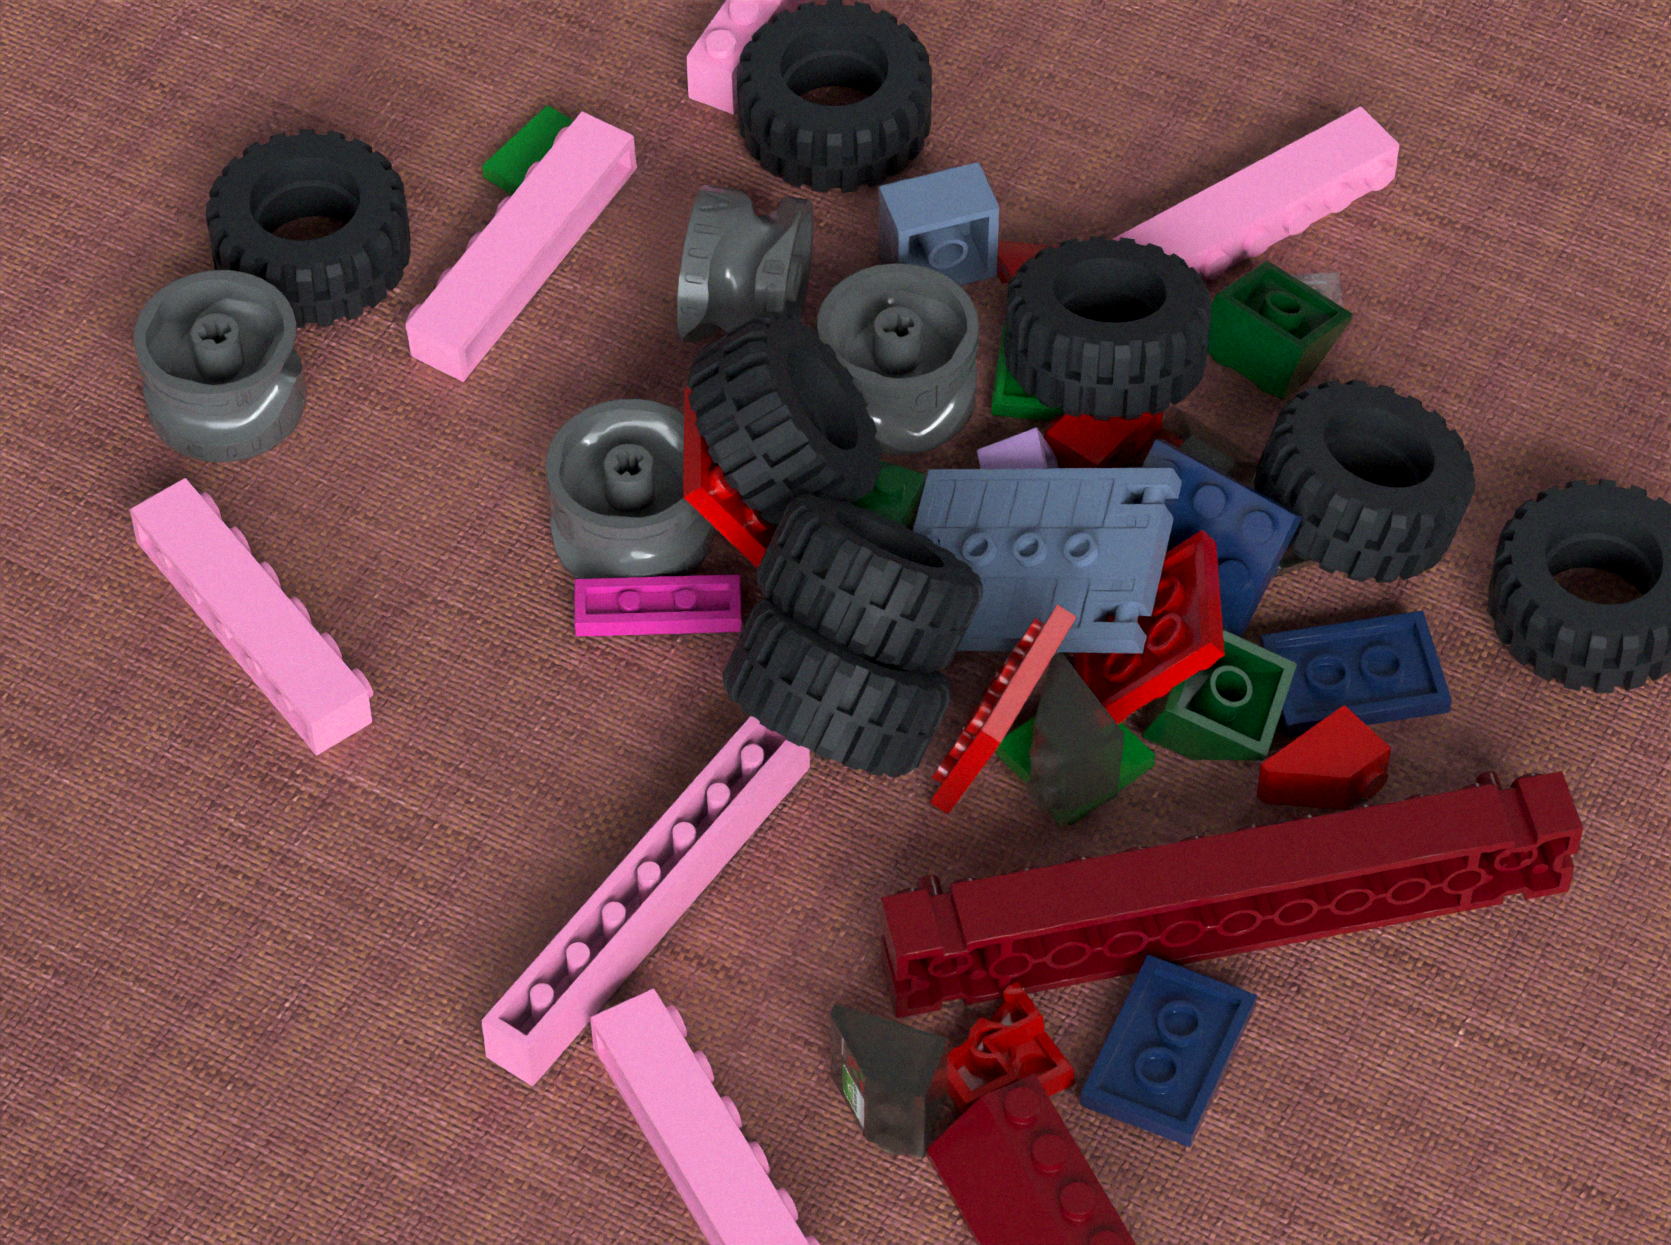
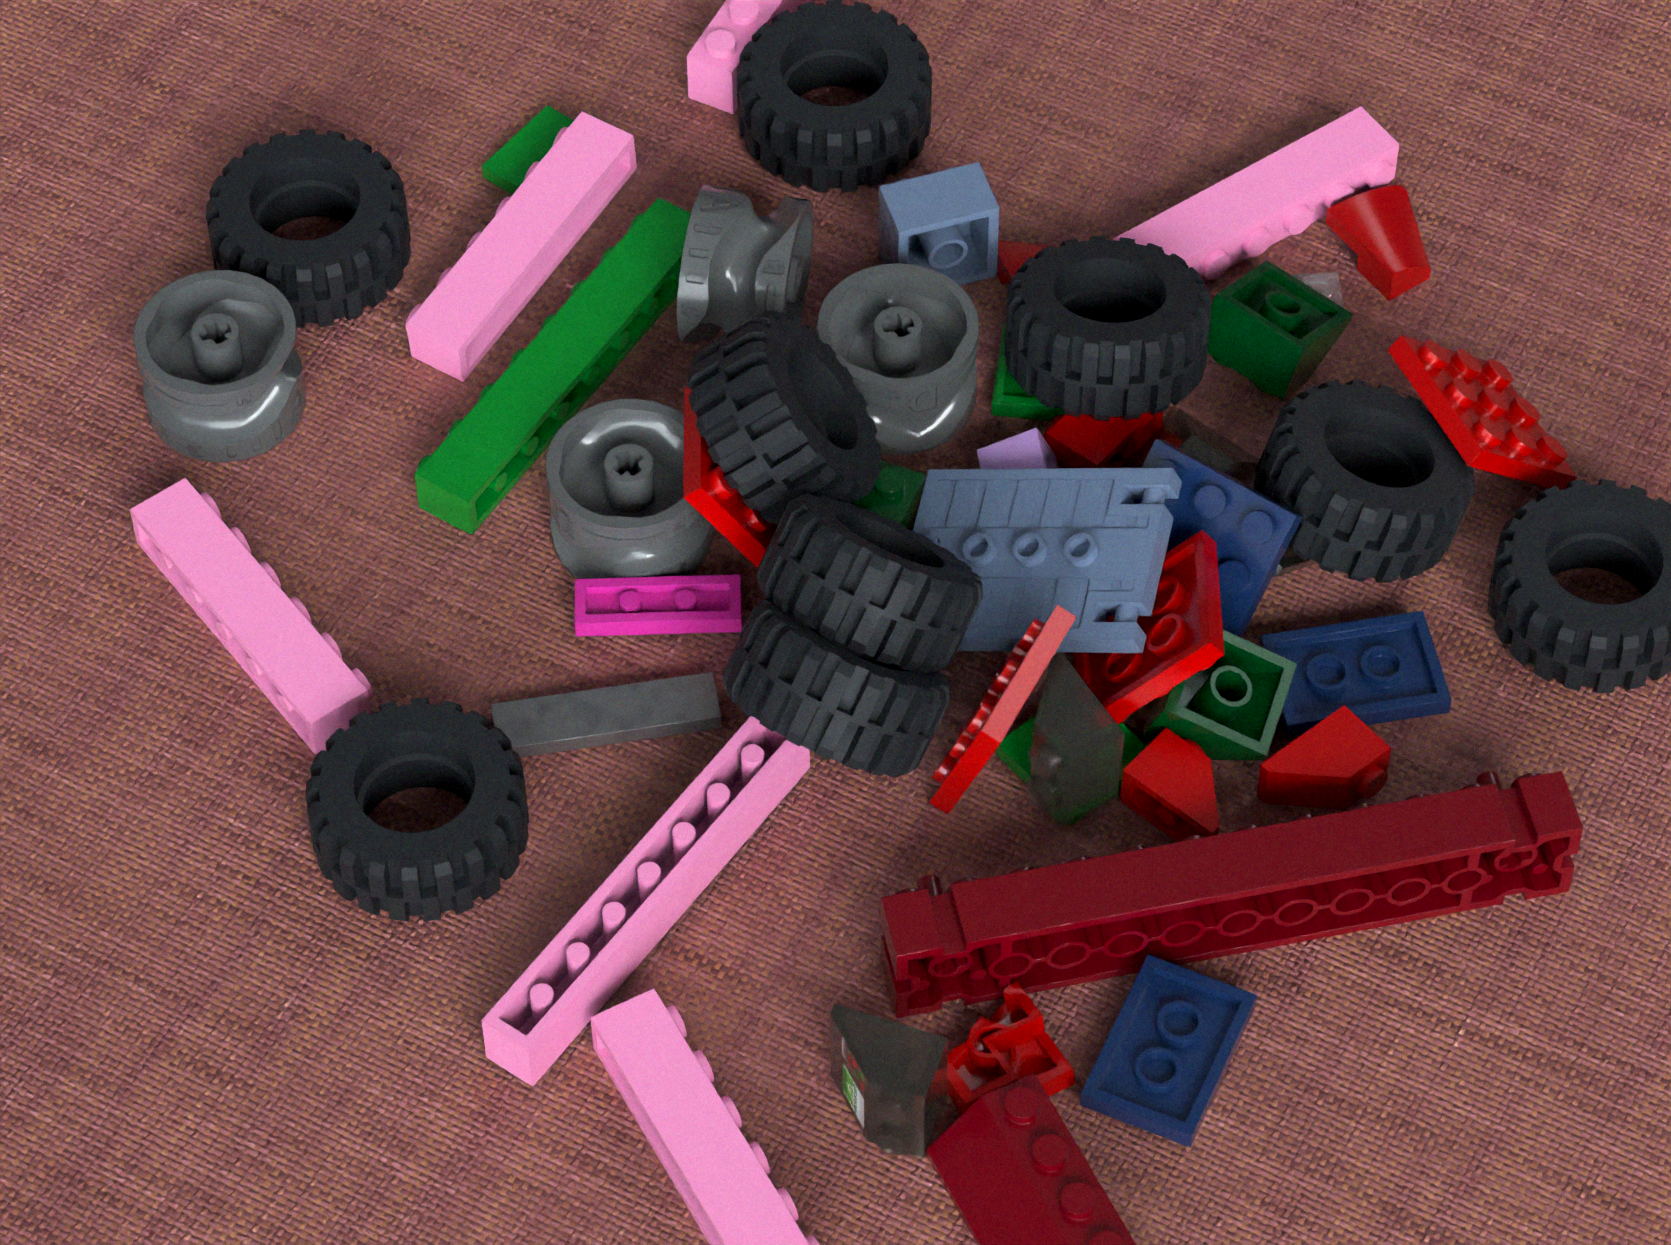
(404, 751): none -> black tyre
(555, 371): none -> green brick
(609, 714): none -> flat silver tile
(1172, 787): none -> red slope
(1384, 236): none -> red slope
(1482, 413): none -> red plate

